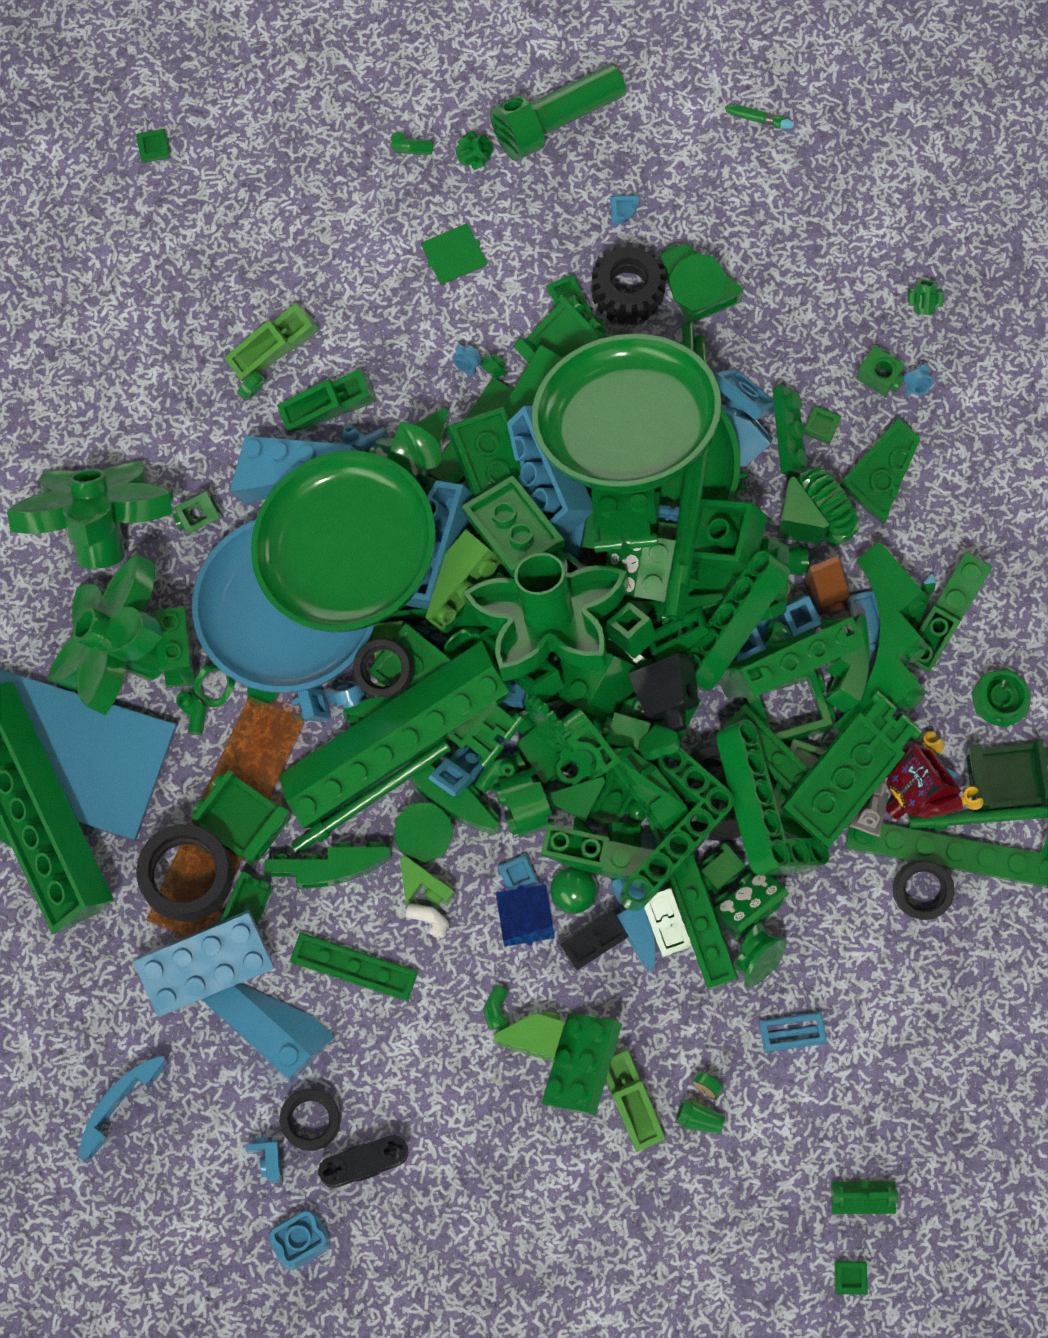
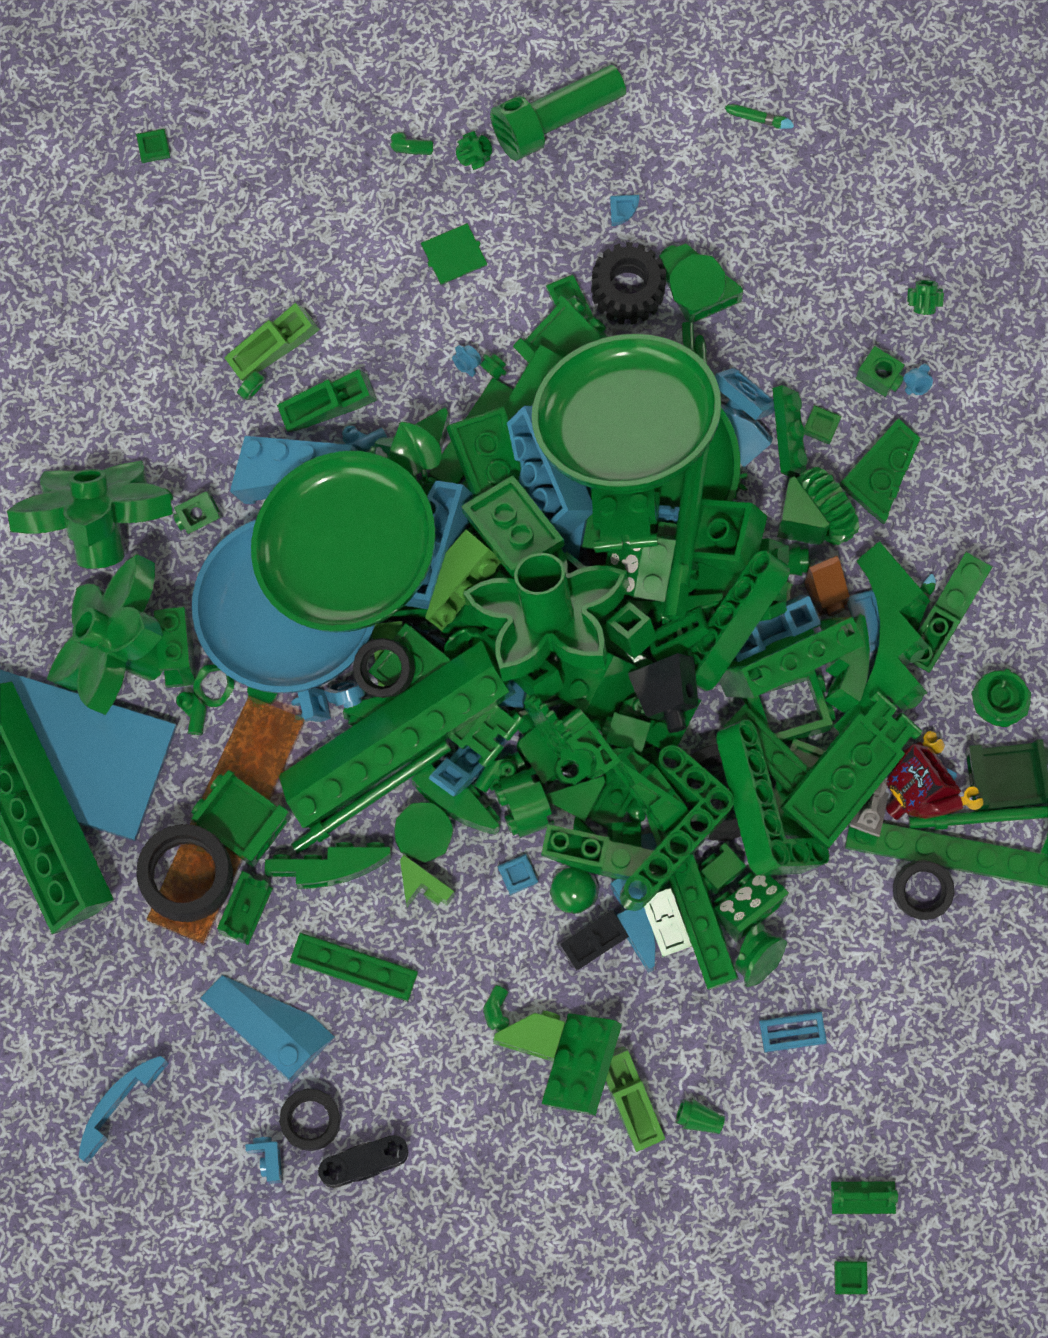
(203, 963): dark azure plate -> none
(299, 1240): dark azure piece -> none
(430, 915): white arm -> none
(525, 915): clear blue piece -> none
(658, 742): green tile -> none
(707, 1085): green tile -> none
(775, 634): green hinge -> none

